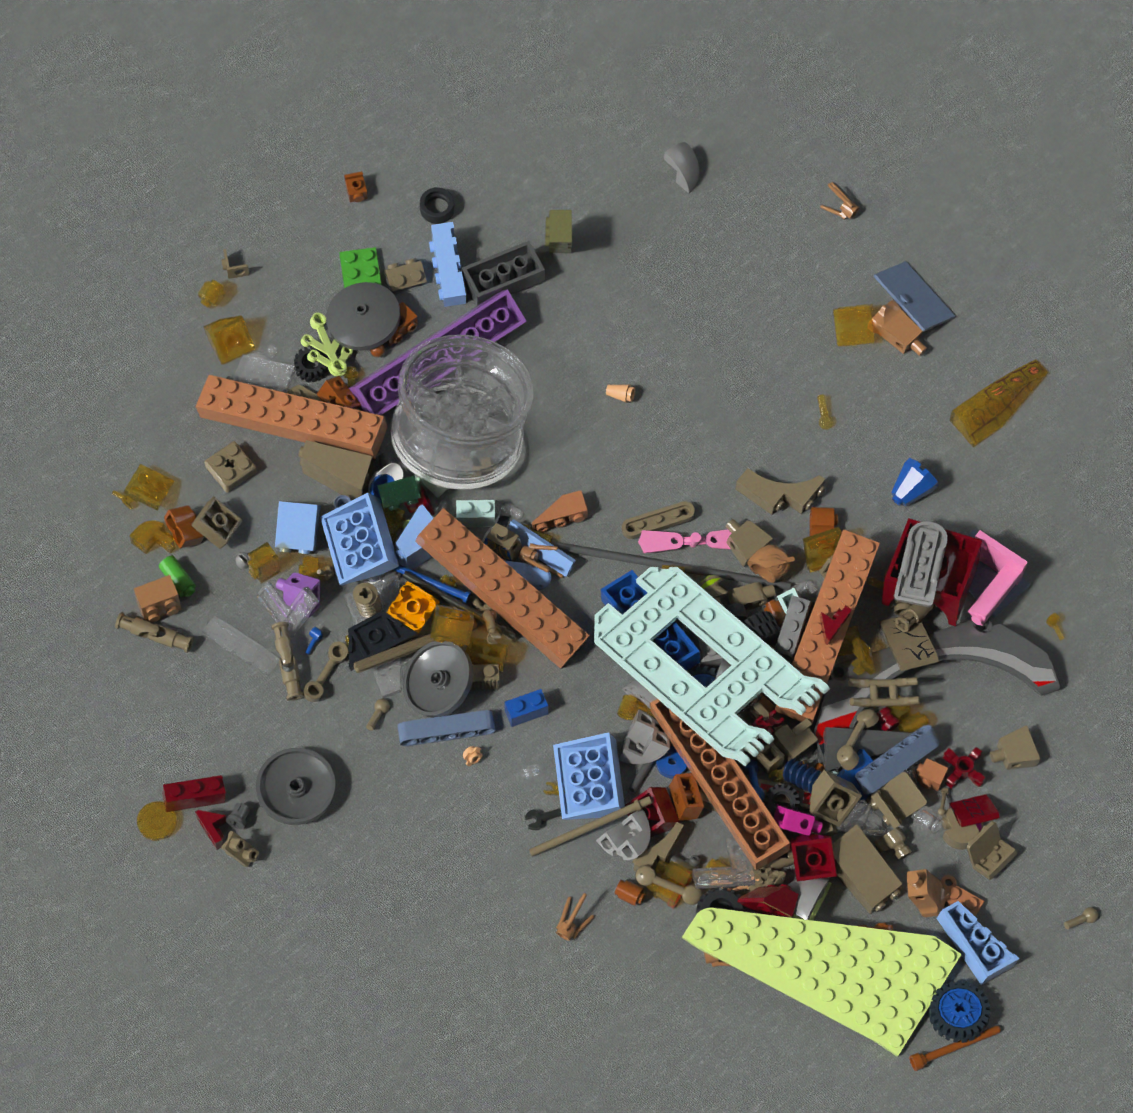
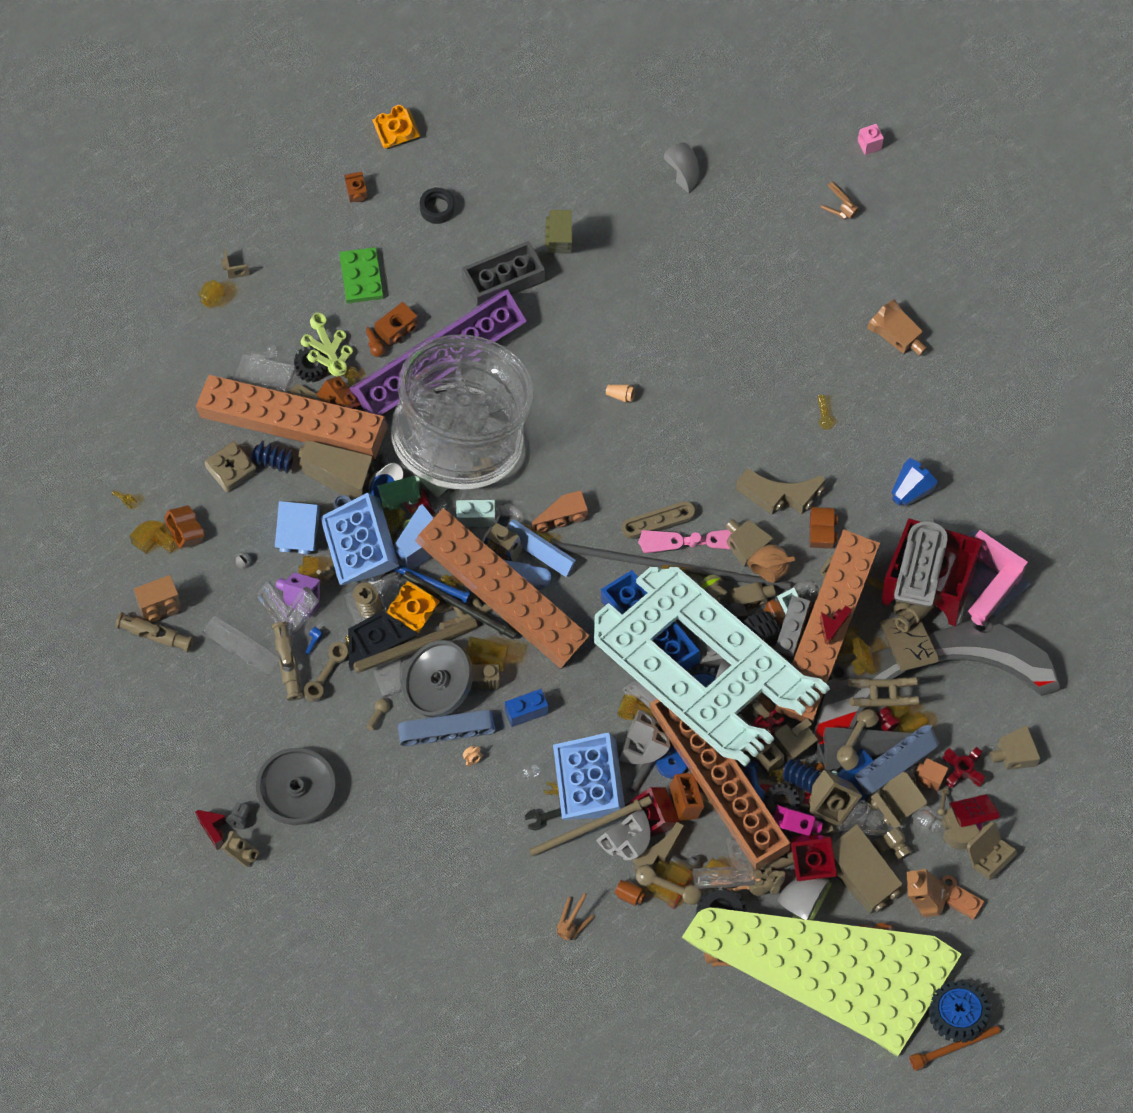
(148, 487): clear yellow plate -> none
(155, 822): clear yellow tile -> none
(180, 578): bright green brick -> none
(194, 793): dark red brick -> none
(217, 522): dark tan brick -> none
(229, 338): clear yellow slope -> none
(263, 563): clear yellow brick -> none
(272, 457): none -> dark blue piece
(363, 316): dark grey dish -> none
(396, 126): none -> light orange slope
(405, 275): dark tan bracket -> none
(447, 264): light blue wedge -> none
(452, 625): clear yellow brick -> none
(489, 619): dark tan arm -> none
(530, 555): medium nougat plant -> none
(771, 900): dark red slope -> none
(820, 548): clear yellow plate -> none
(854, 324): clear yellow bracket -> none
(870, 139): none -> bright pink brick
(914, 296): sand blue container -> none
(976, 944): light blue wedge -> none
(996, 403): clear yellow wedge -> none
(1052, 621): clear yellow hand -> none
(1089, 915): dark tan bar -> none

